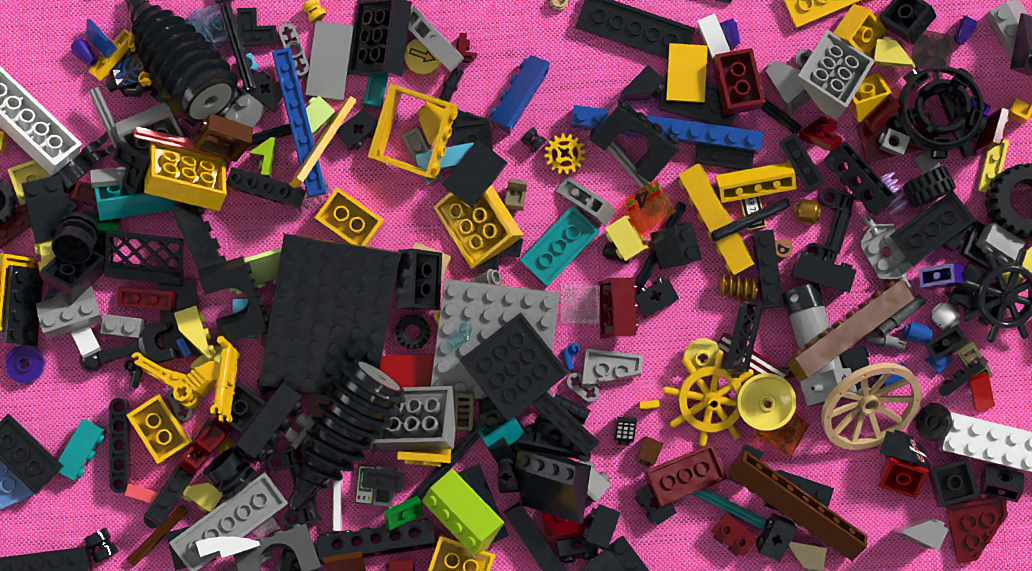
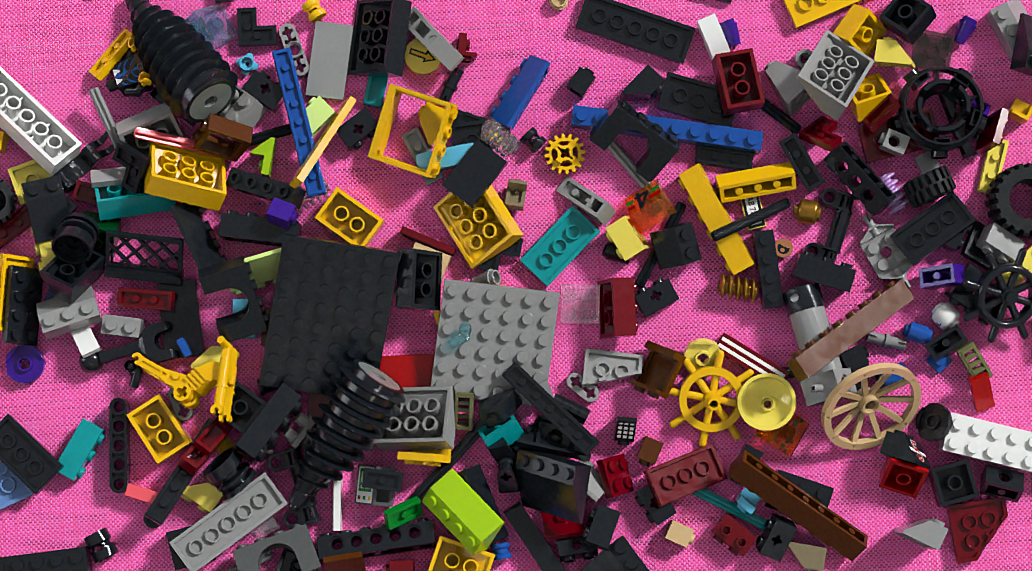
(84, 52): dark purple cone -> none
(99, 39): blue slope -> none
(157, 536): reddish brown axle -> none
(191, 325): light yellow slope -> none
(226, 545): white slope -> none
(237, 47): black axle -> none
(253, 229): none -> black brick
(282, 213): none -> dark purple brick
(412, 343): black tyre -> none
(428, 241): none -> dark red tile
(499, 138): none -> clear piece
(501, 550): none -> blue wheel
(514, 366): black plate -> none
(568, 354): blue arm -> none
(581, 82): none -> black brick
(615, 475): none -> dark red plate
(654, 404): yellow tile -> none
(659, 371): none -> reddish brown panel
(679, 534): none -> tan brick
(686, 73): yellow tile -> none
(741, 336): black fence -> none
(747, 501): none -> medium azure bracket
(901, 315): dark grey pin -> none
(962, 376): black plate -> none

